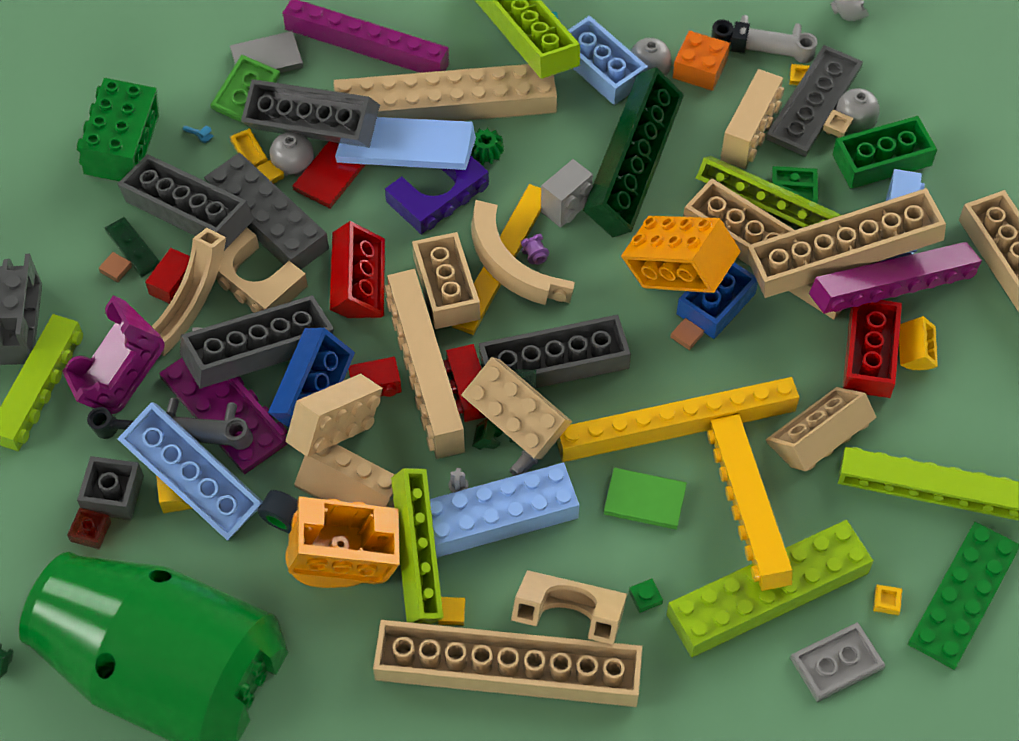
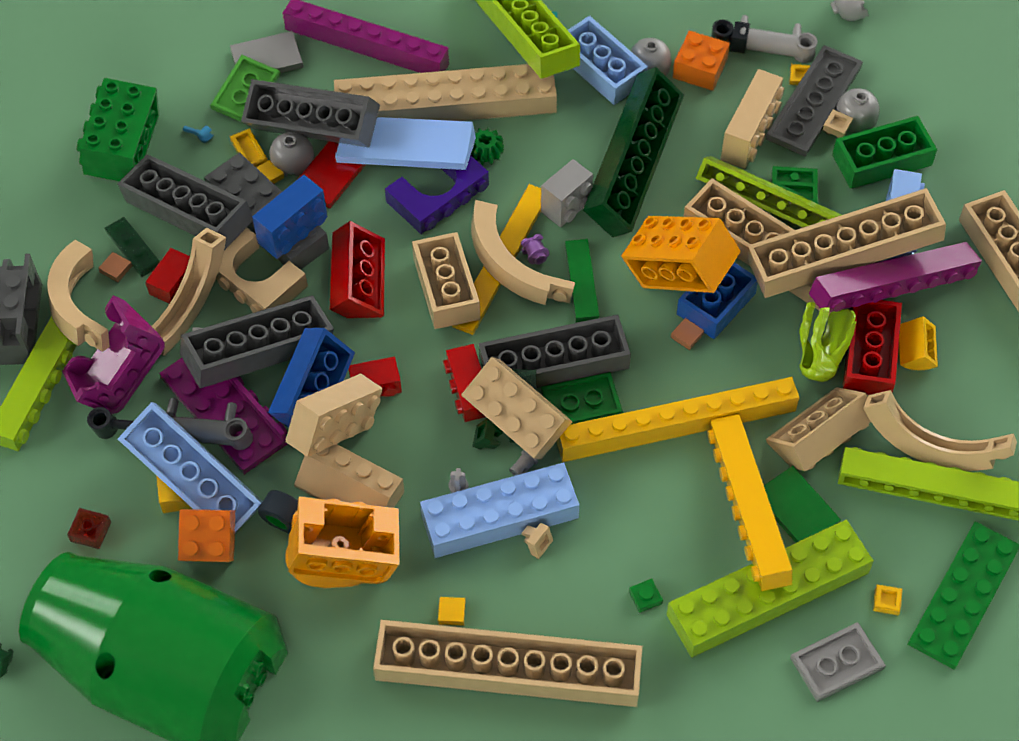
(64, 274): none -> tan arch
(111, 487): dark grey brick -> none
(206, 535): none -> orange brick
(290, 216): none -> blue brick
(417, 547): lime brick -> none
(424, 364): tan brick -> none
(537, 539): none -> tan tile
(544, 592): tan arch -> none
(581, 273): none -> green tile
(585, 397): none -> green tile
(645, 498): bright green tile -> none
(798, 506): none -> green tile
(824, 354): none -> lime hair
(930, 447): none -> tan arch

